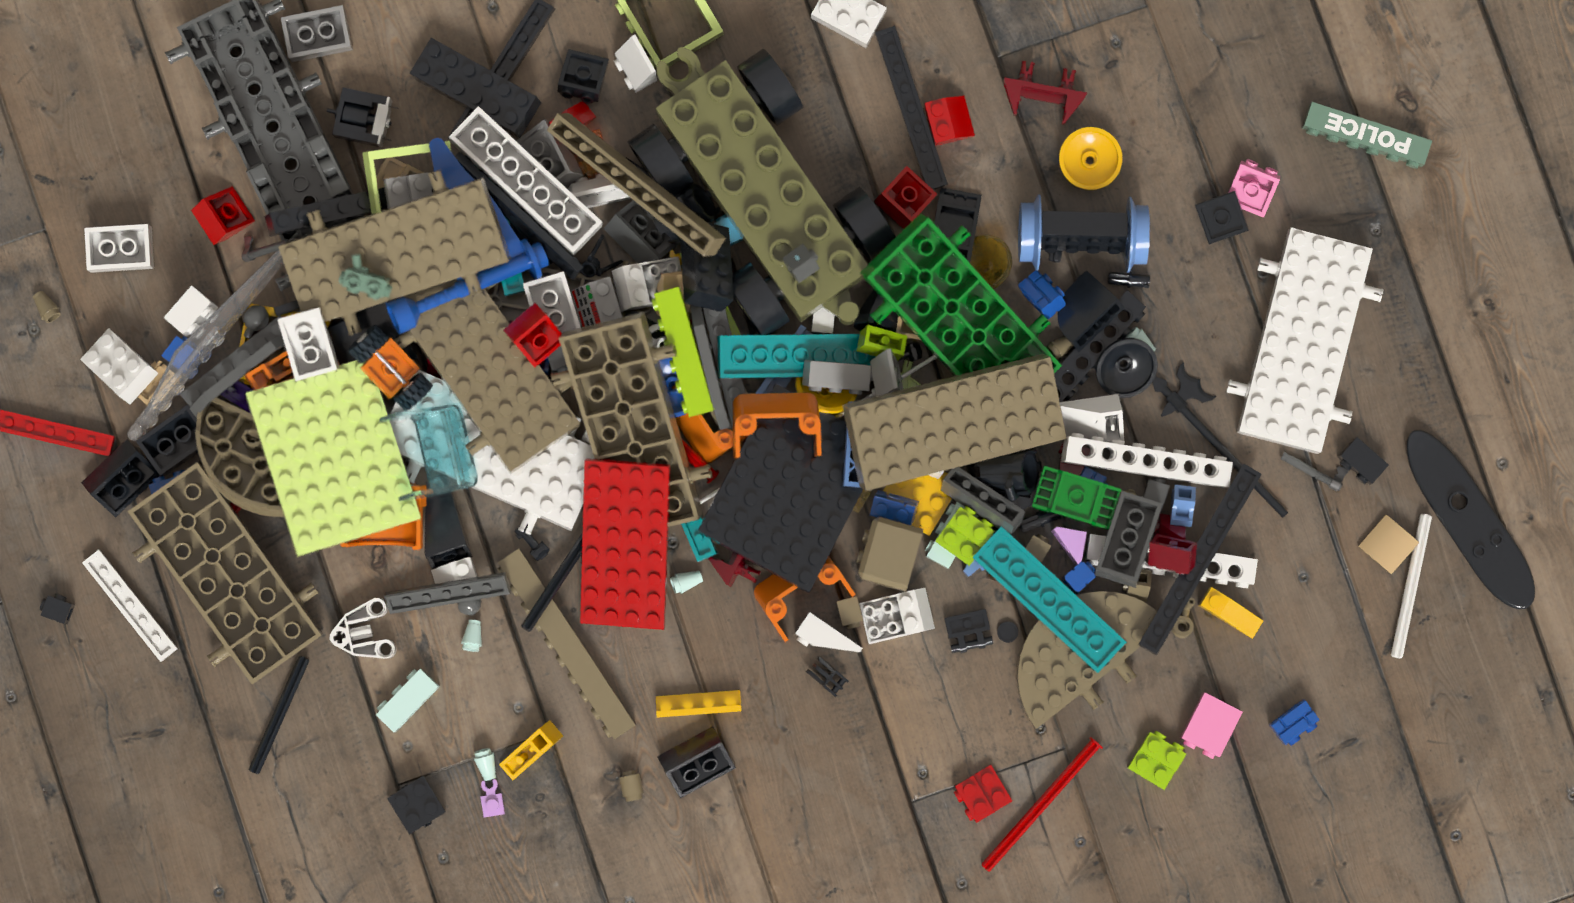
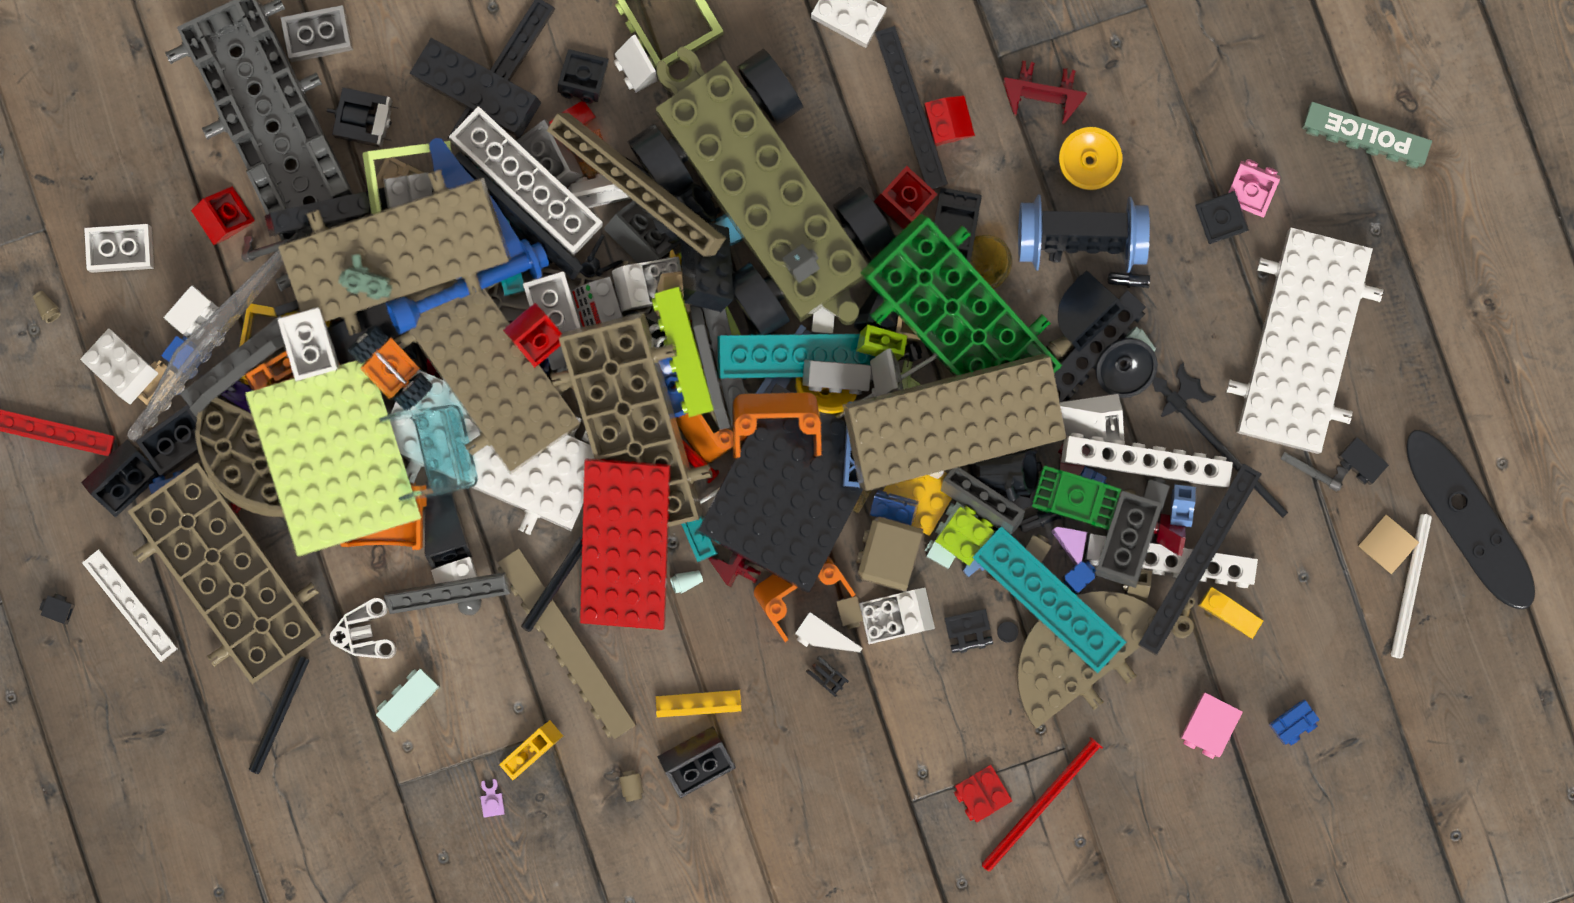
(255, 319): dark grey piece -> none
(416, 805): black brick -> none
(472, 636): light aqua cone -> none
(485, 762): light aqua cone -> none
(539, 550): black bar -> none
(1042, 294): blue brick -> none
(1157, 759): lime plate -> none
(1172, 554): dark red brick -> none

